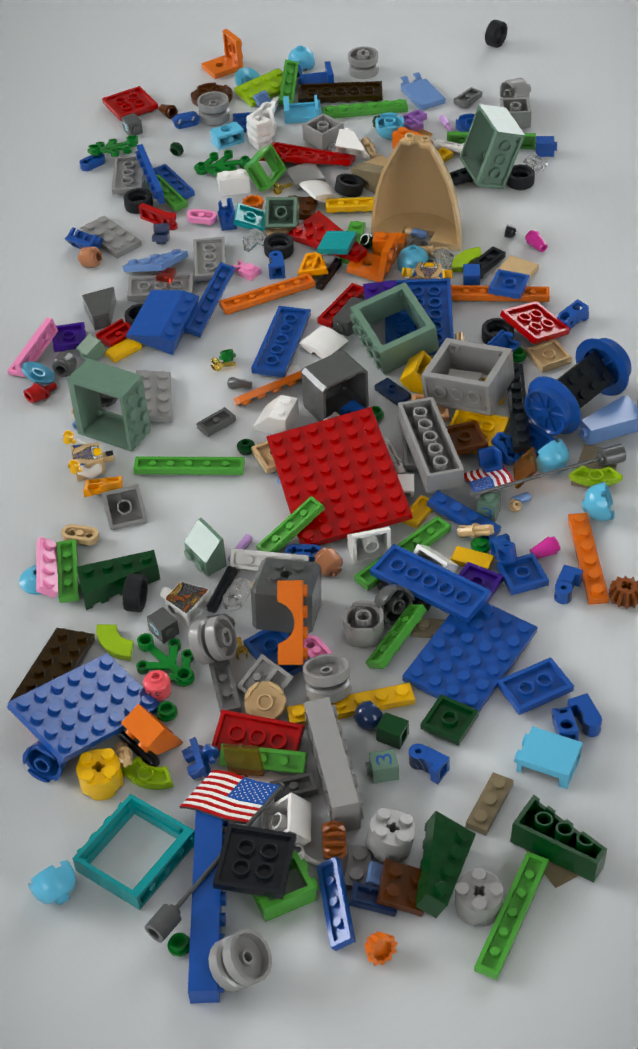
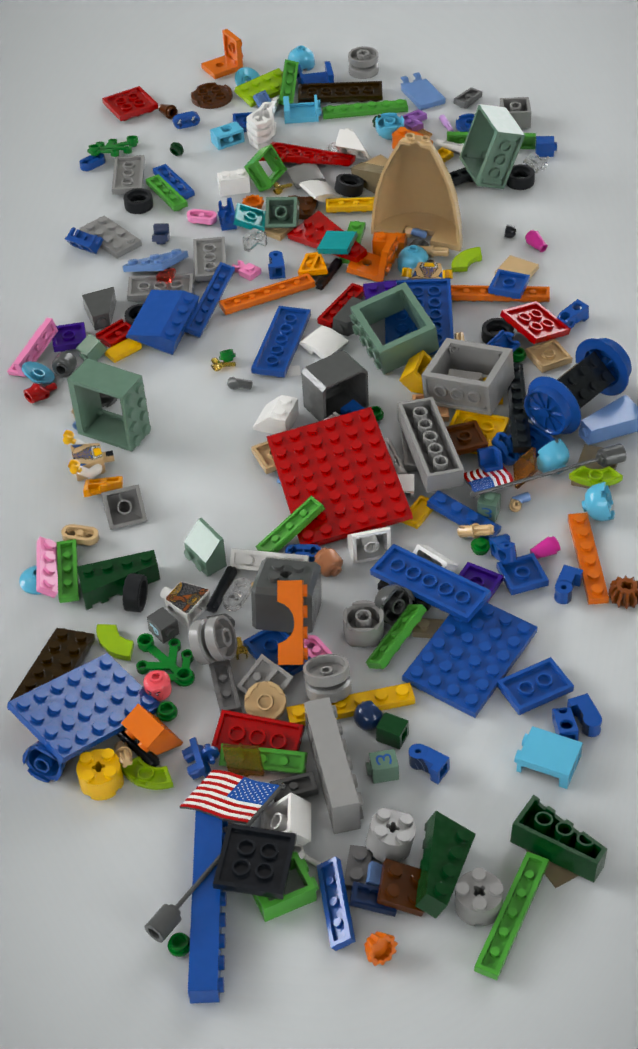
(54, 884): medium azure cylinder -> none
(90, 257): nougat head -> none
(132, 124): dark grey brick -> none
(149, 173): blue plate -> none
(156, 215): red plate -> none
(158, 394): light grey plate -> none
(161, 869): teal window -> none
(189, 465): bright green plate -> none
(213, 108): light grey wheel -> none
(216, 422): dark grey plate -> none
(221, 165): green plant -> none
(240, 960): light grey wheel -> none
(243, 543): lavender pin -> none
(244, 446): dark green plate -> none
(261, 392): orange plate -> none
(279, 239): black tyre -> none
(321, 131): light grey brick -> none
(333, 840): dark orange gear -> none
(366, 240): plate -> none
(369, 146): tan axle -> none
(392, 391): dark blue plate -> none
(425, 536): bright green plate -> none
(443, 257): clear bracket -> none
(449, 719): dark green plate -> none
(463, 555): yellow tile -> none
(471, 274): blue panel -> none
(489, 259): black plate -> none
(489, 804): dark tan plate -> none
(496, 33): black tyre -> none
(515, 88): light grey brick -> none

